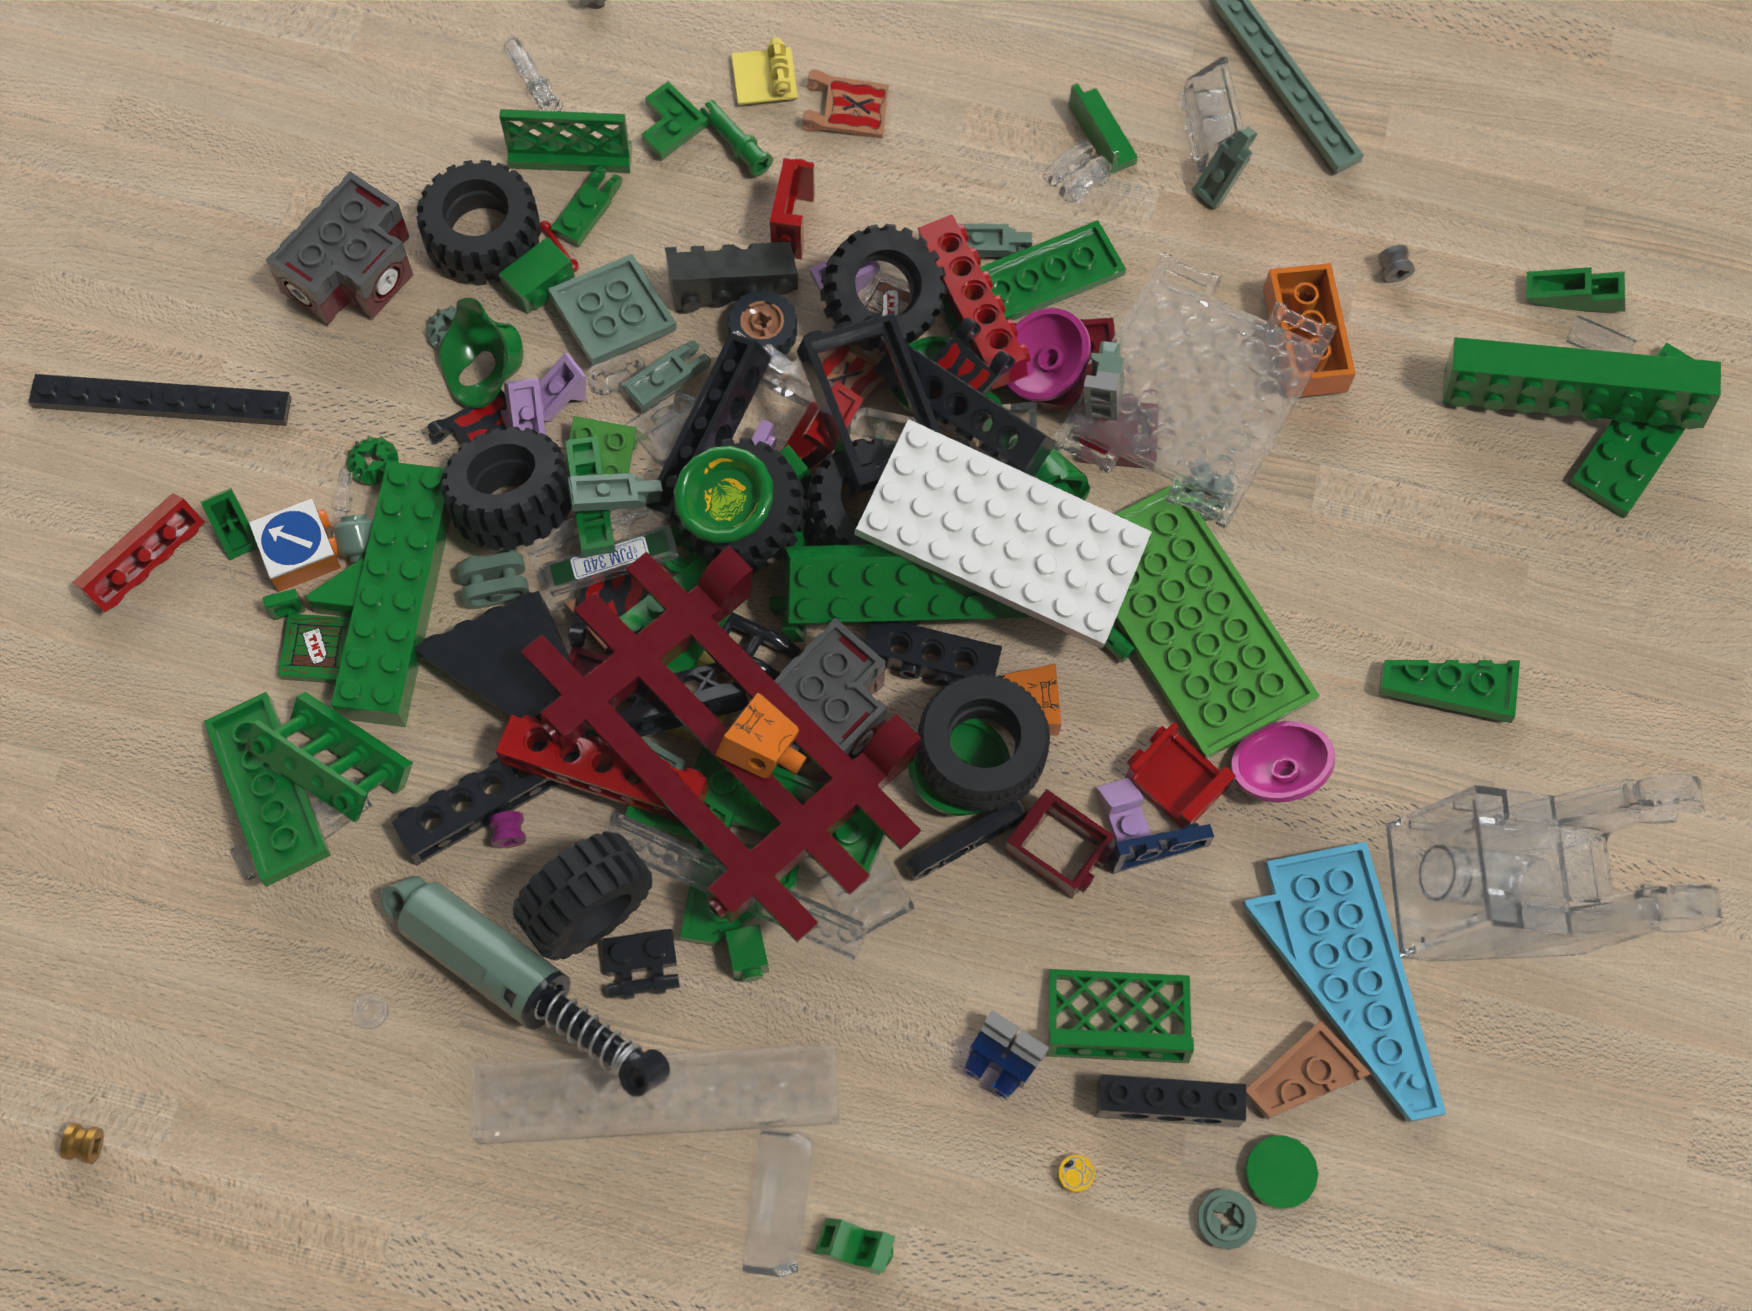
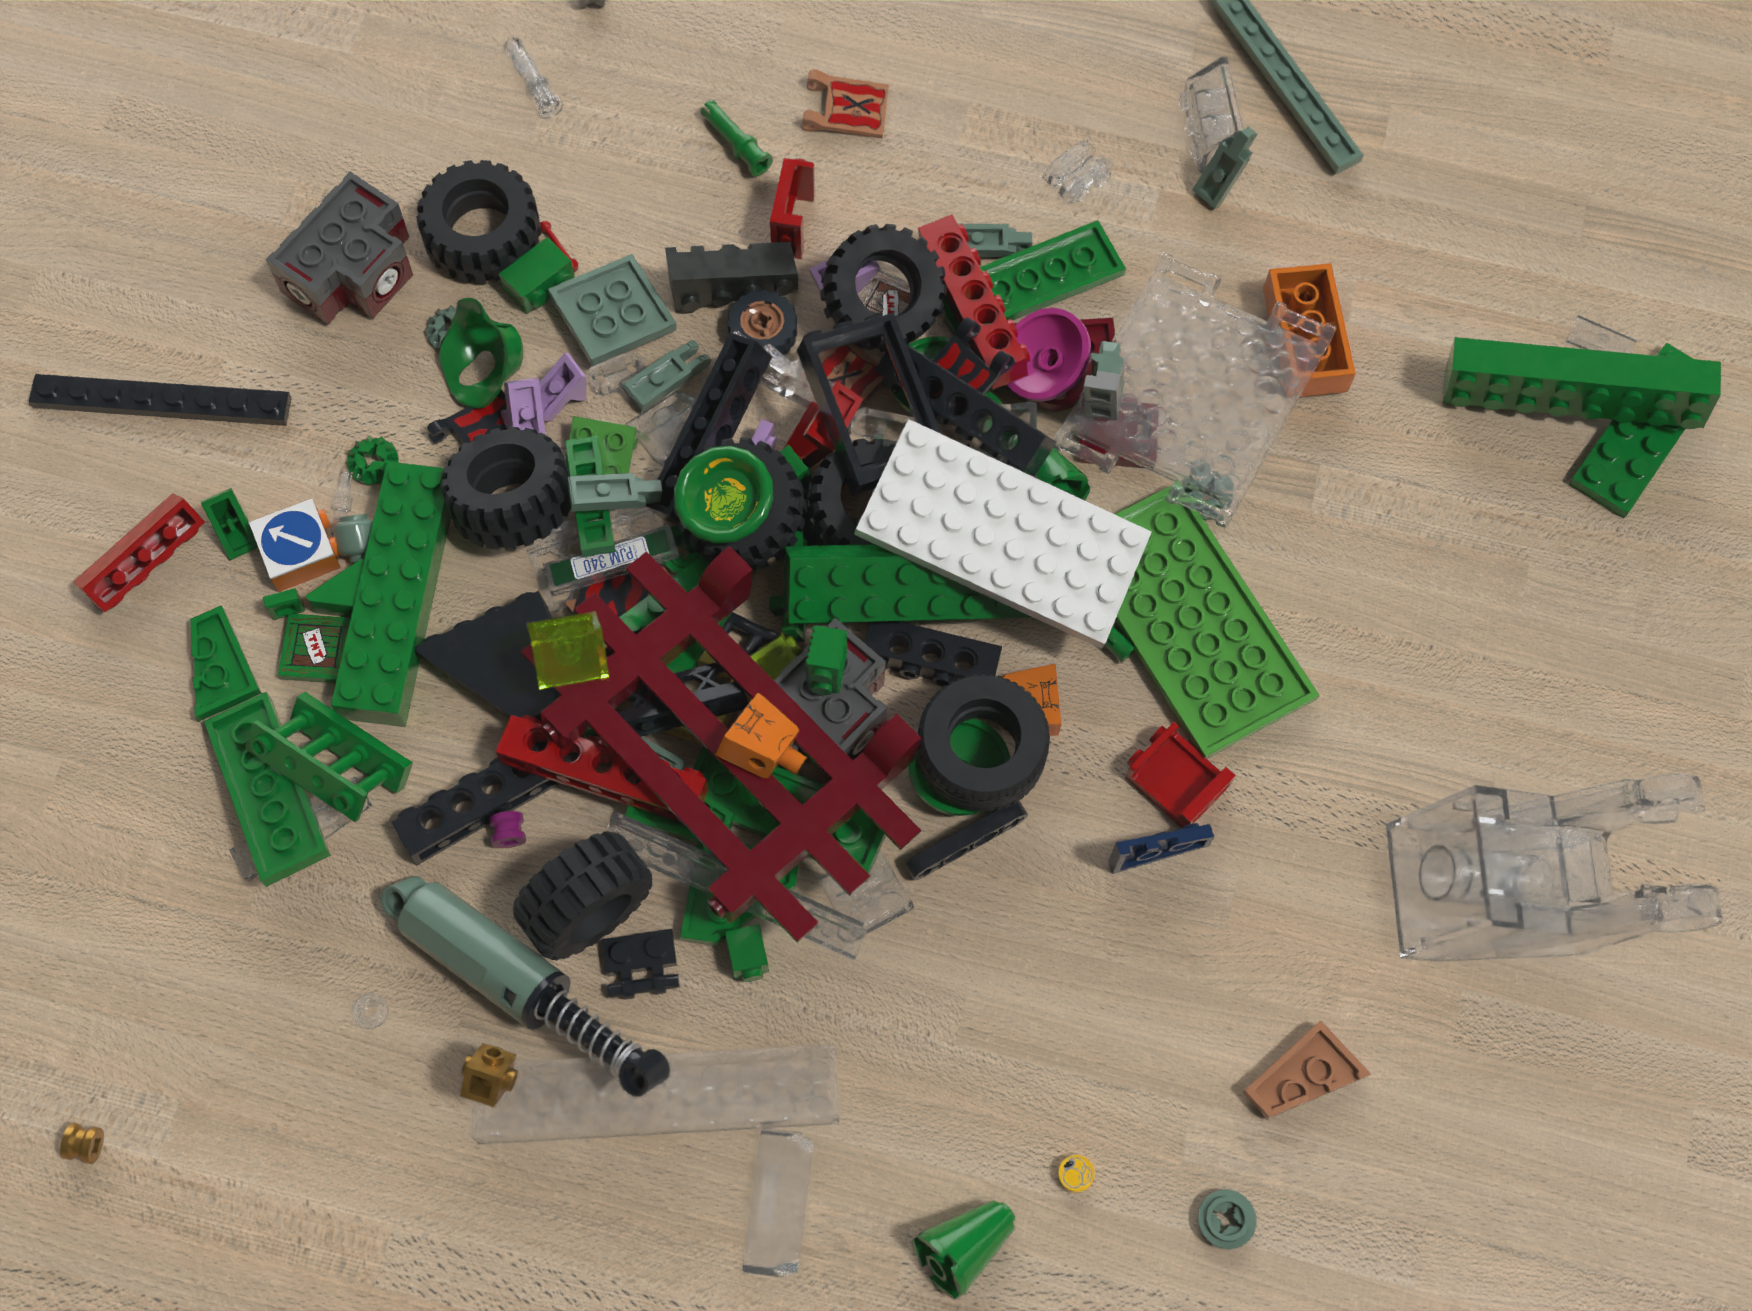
(220, 665): none -> green wing
(488, 1075): none -> pearl gold brick
(492, 579): sand green brick -> none
(563, 153): green fence -> none
(568, 650): none -> clear neon green slope
(586, 207): green hinge -> none
(678, 120): green plate -> none
(765, 74): light yellow hinge -> none
(776, 655): none -> lime bracket
(826, 660): none -> green brick
(855, 1246): green brick -> none
(964, 1246): none -> green cone
(990, 1047): clear blue hips -> none
(1077, 821): dark red window -> none
(1101, 128): green panel -> none
(1113, 1043): green fence -> none
(1123, 810): lavender slope -> none
(1171, 1101): black brick -> none
(1281, 1172): green tile -> none
(1283, 761): dark pink dish -> none
(1342, 949): medium azure wing -> none
(1396, 263): flat silver wheel -> none
(1468, 688): green wing -> none
(1577, 289): green slope -> none

